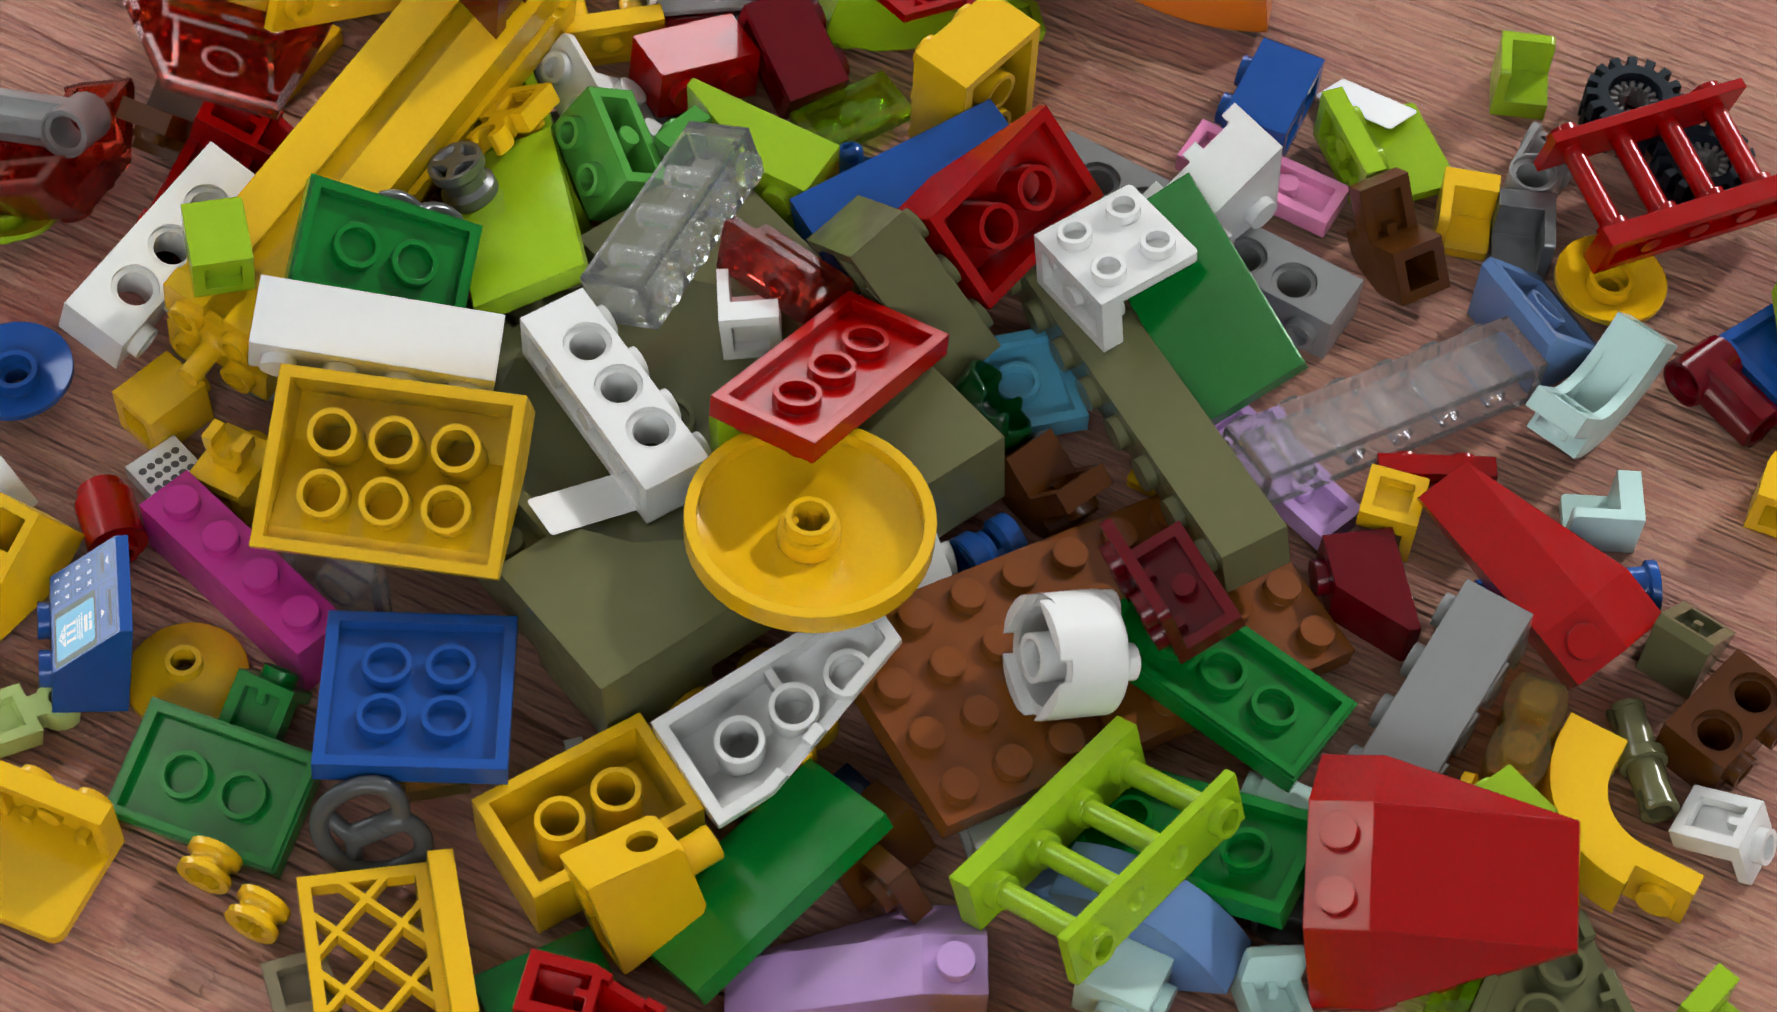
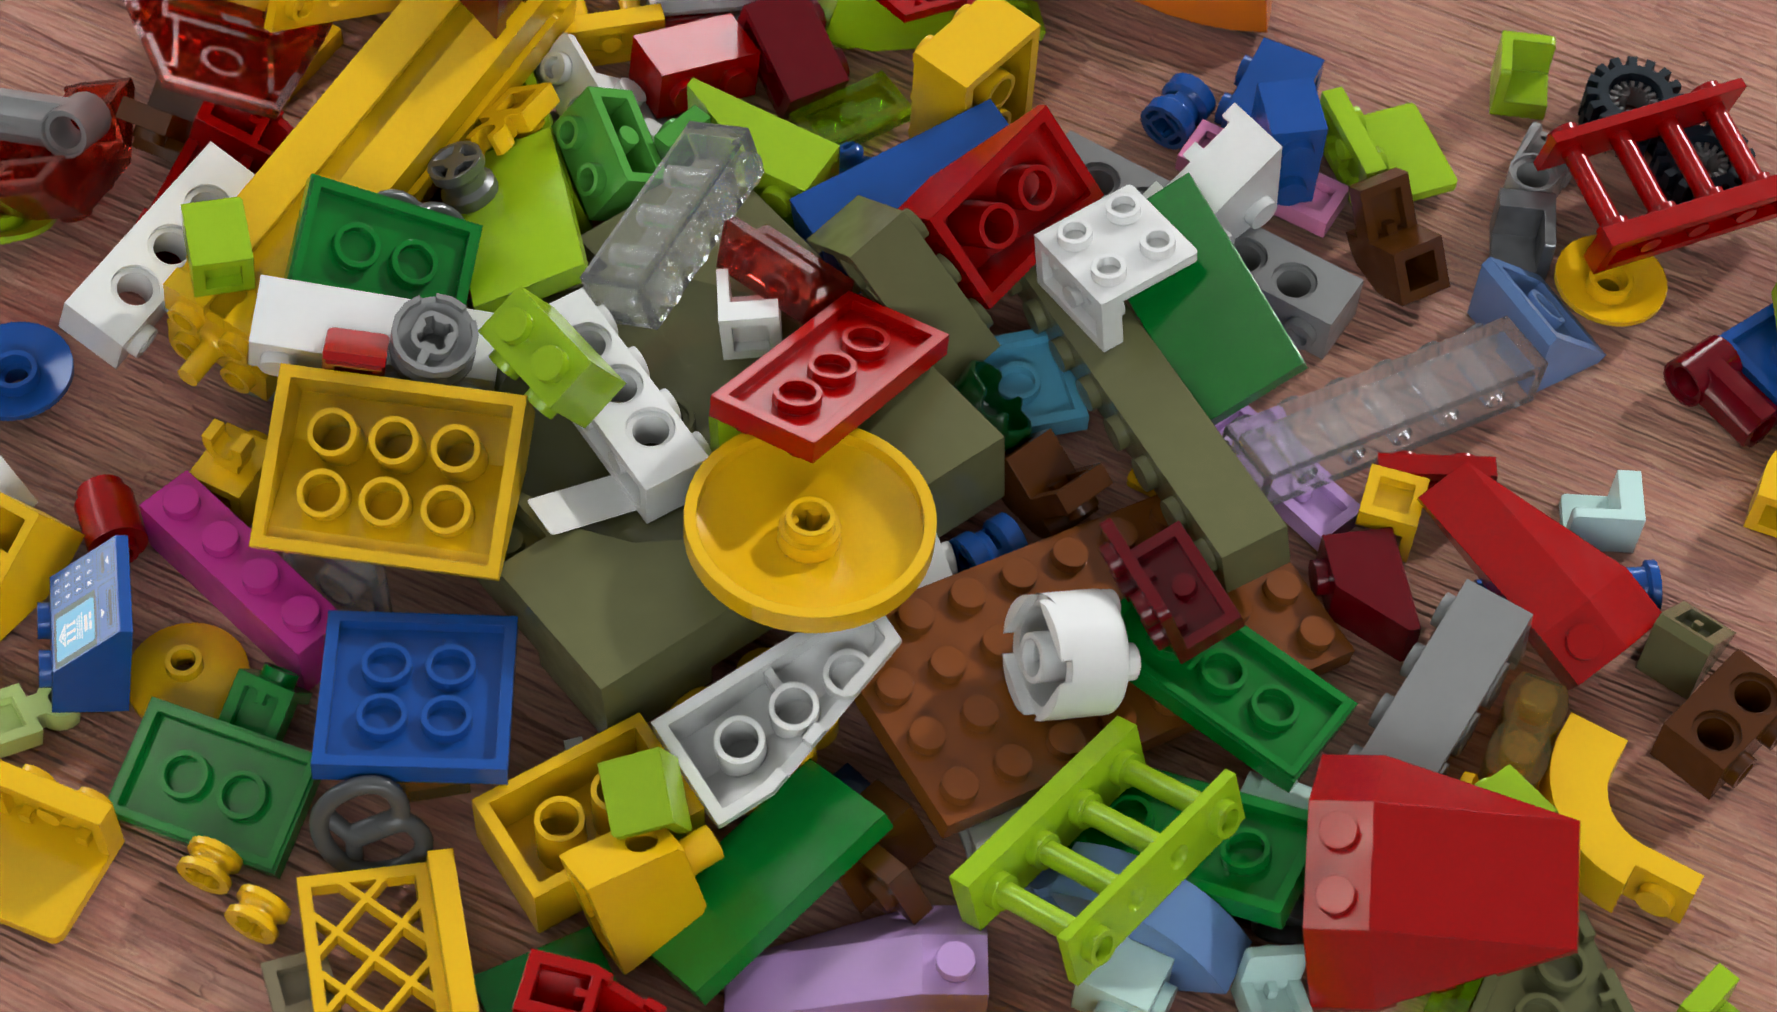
(160, 404): yellow brick -> none
(160, 466): white tile -> none
(355, 351): none -> red slope
(433, 340): none -> light grey wheel
(551, 357): none -> lime brick
(644, 793): none -> lime panel
(1178, 110): none -> blue wheel
(1296, 120): none -> blue brick
(1373, 105): white sticker -> none
(1466, 211): yellow panel -> none
(1602, 388): light aqua arch -> none
(1643, 761): olive pin -> none
(1727, 829): white bracket -> none

